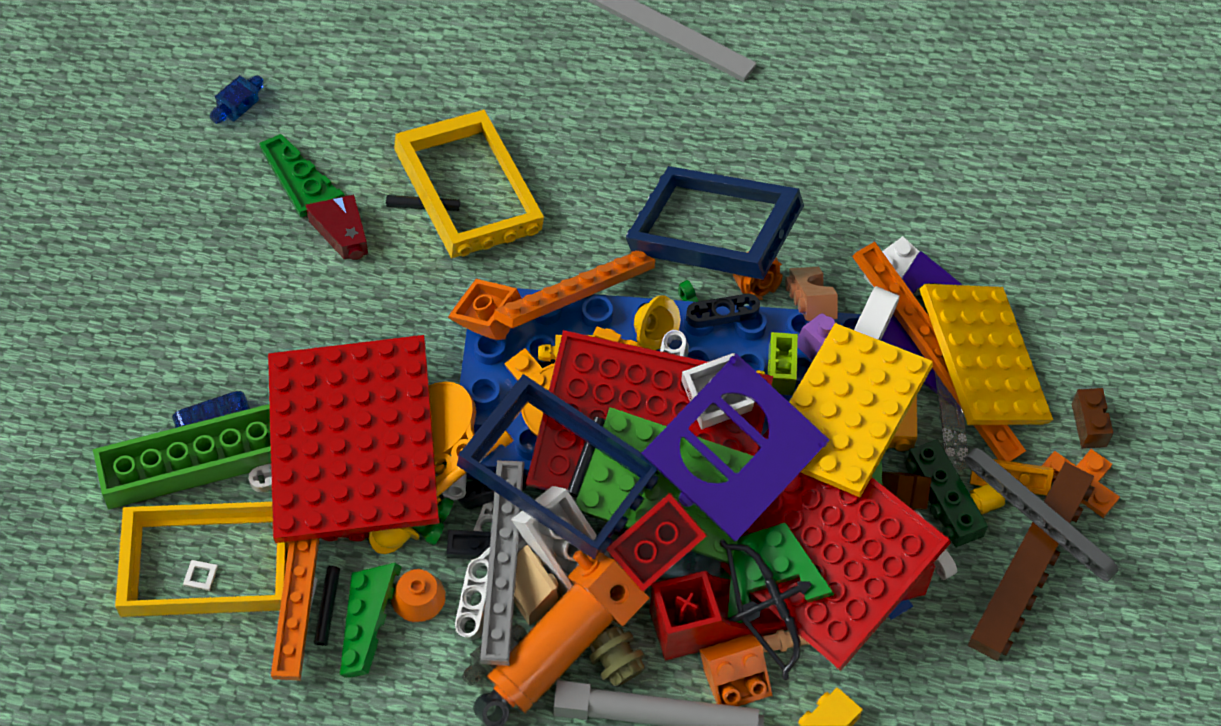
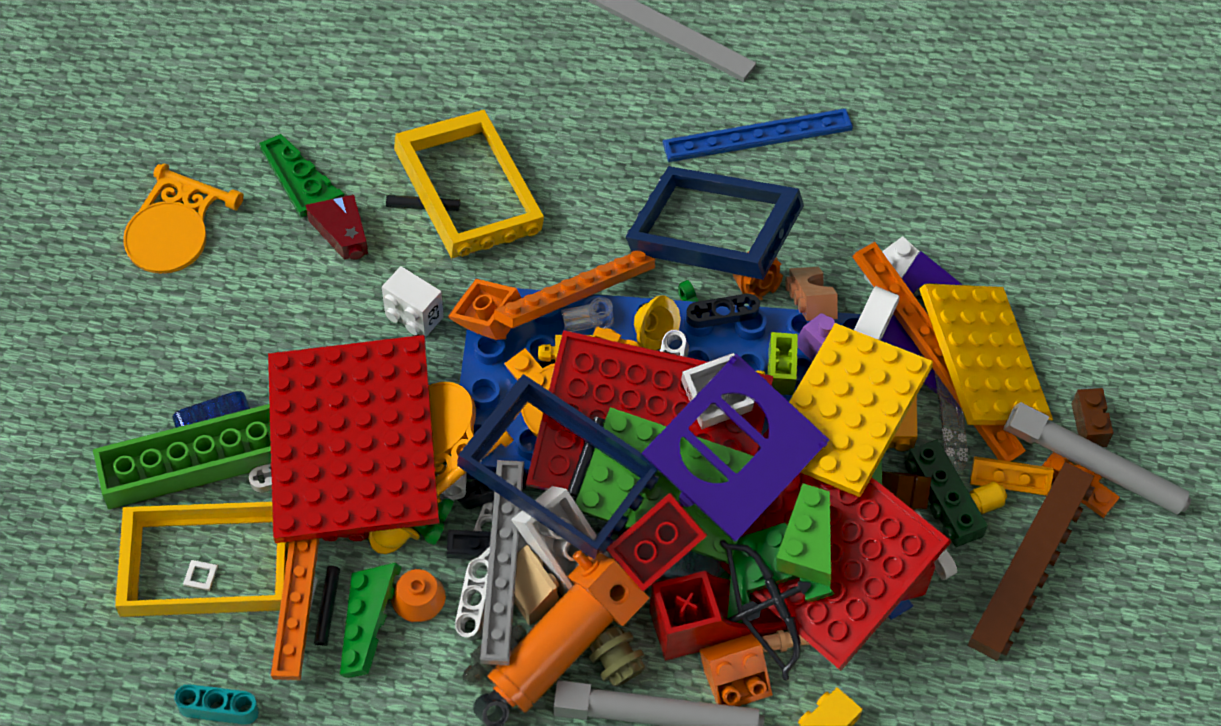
(172, 233): none -> light orange piece
(206, 696): none -> teal beam
(236, 98): clear blue piece -> none
(412, 302): none -> white brick
(587, 315): none -> clear piece
(757, 135): none -> blue tile
(806, 542): none -> bright green wedge
(1036, 428): none -> light grey brick
(1041, 514): dark grey beam -> none

